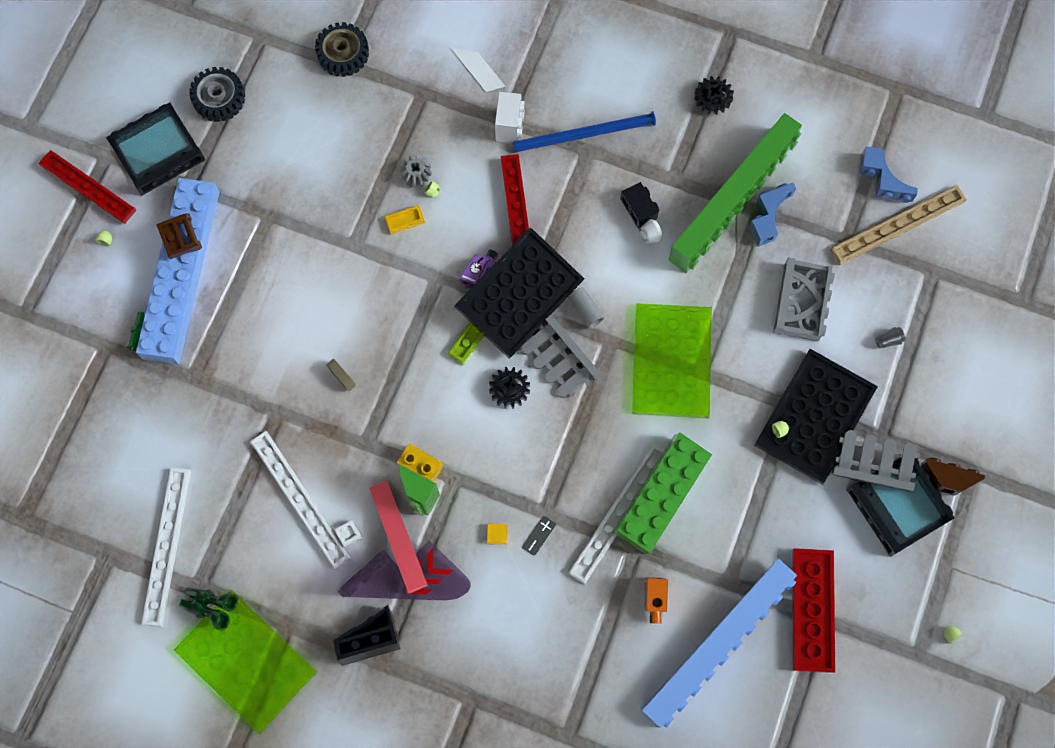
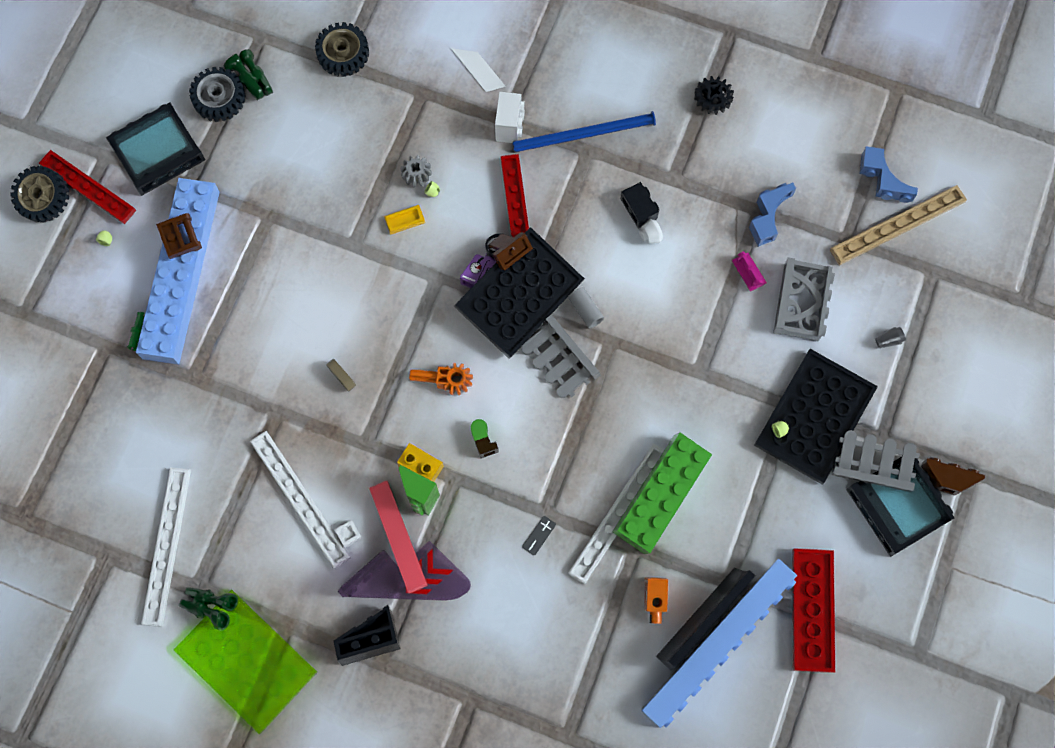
(27, 191): none -> wheel
(255, 79): none -> dark green piece
(444, 377): none -> orange gear
(466, 344): lime tile -> none
(484, 446): none -> leg
(497, 534): yellow tile -> none
(502, 385): black gear -> none
(508, 248): none -> reddish brown piece
(672, 361): clear neon green plate -> none
(704, 617): none -> black arch
(734, 193): bright green brick -> none
(748, 271): none -> dark pink hinge
(952, 633): yellowish green hinge -> none

